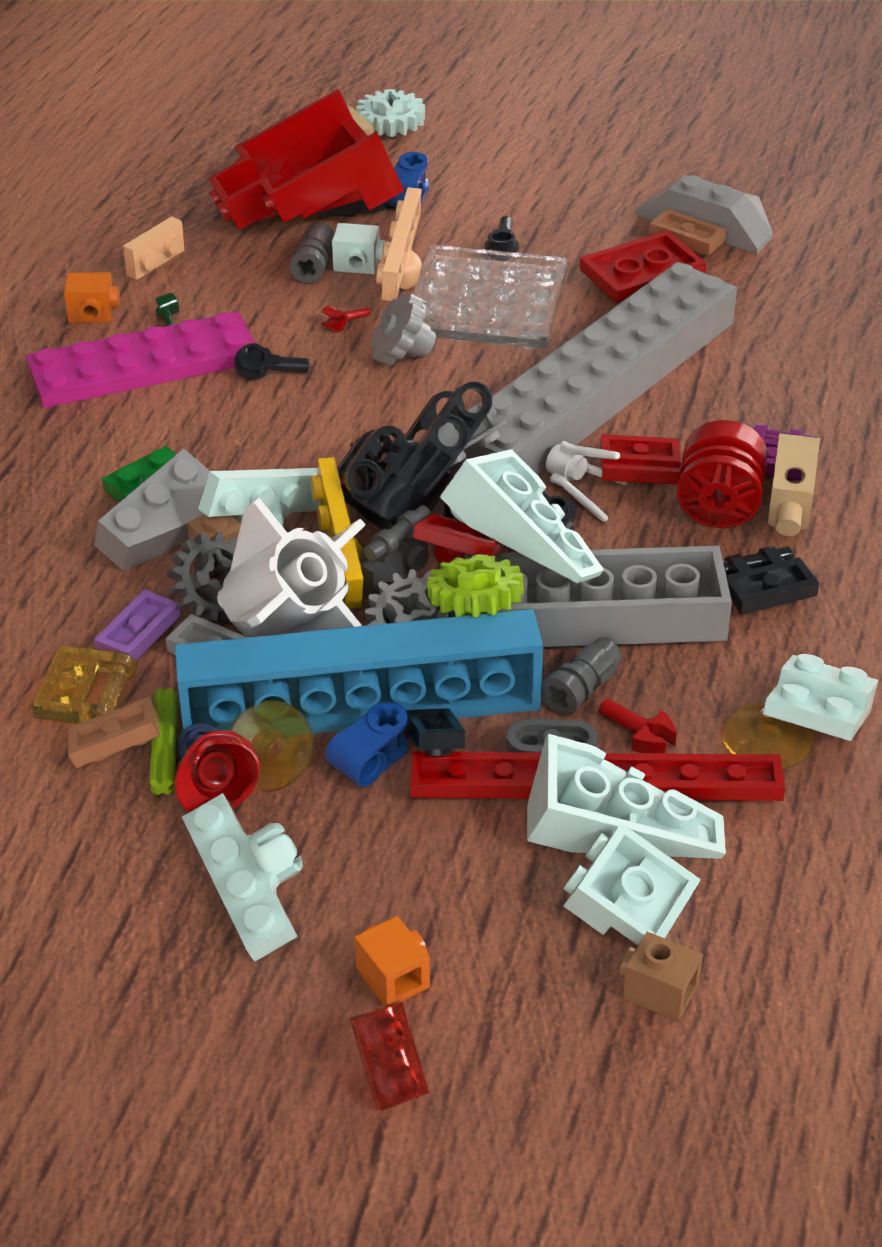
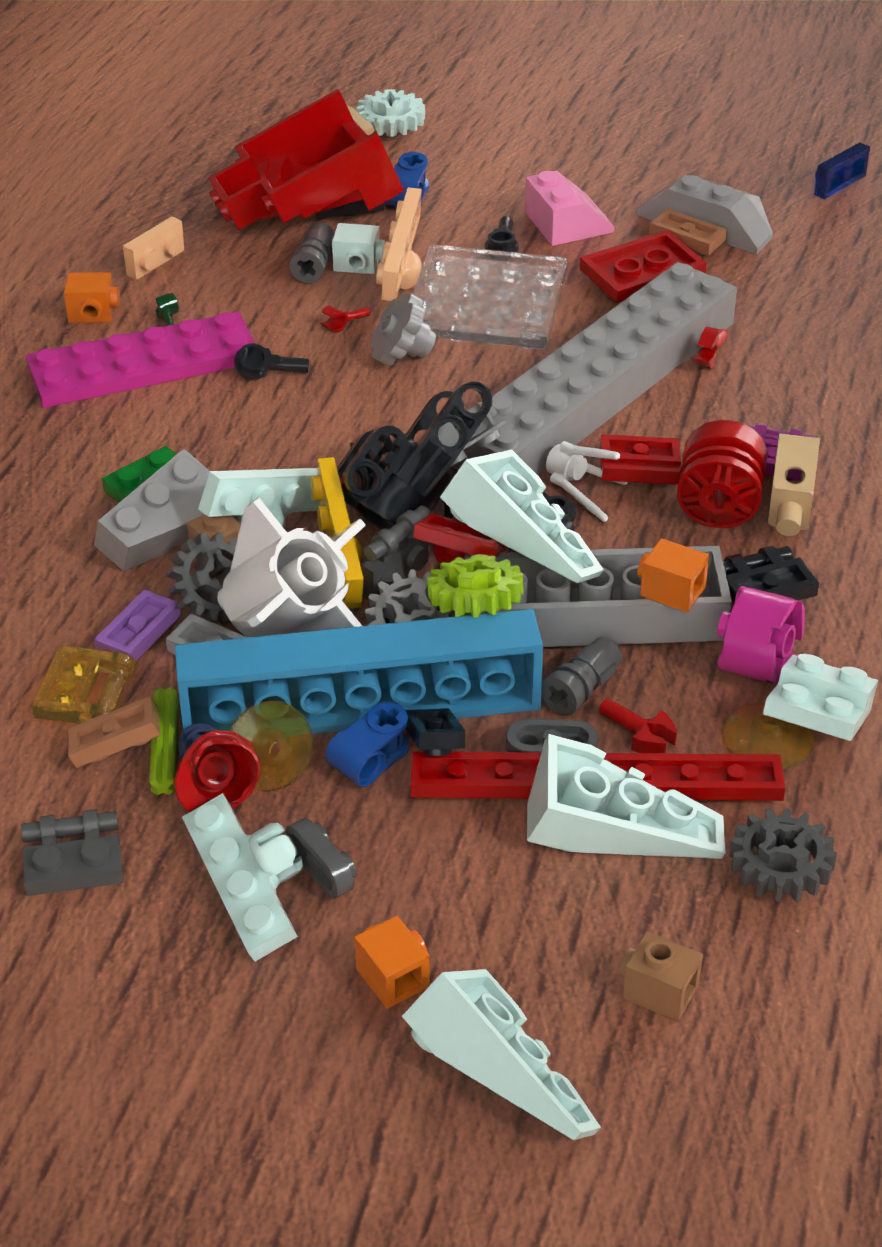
(71, 863): none -> dark grey plate
(321, 859): none -> dark grey plate
(389, 1056): clear red hips -> none
(479, 1032): none -> light aqua wedge
(563, 209): none -> bright pink slope
(629, 887): light aqua plate -> none
(673, 574): none -> orange brick
(710, 342): none -> red bar
(760, 634): none -> dark pink brick
(782, 855): none -> dark grey gear
(841, 170): none -> clear blue plate

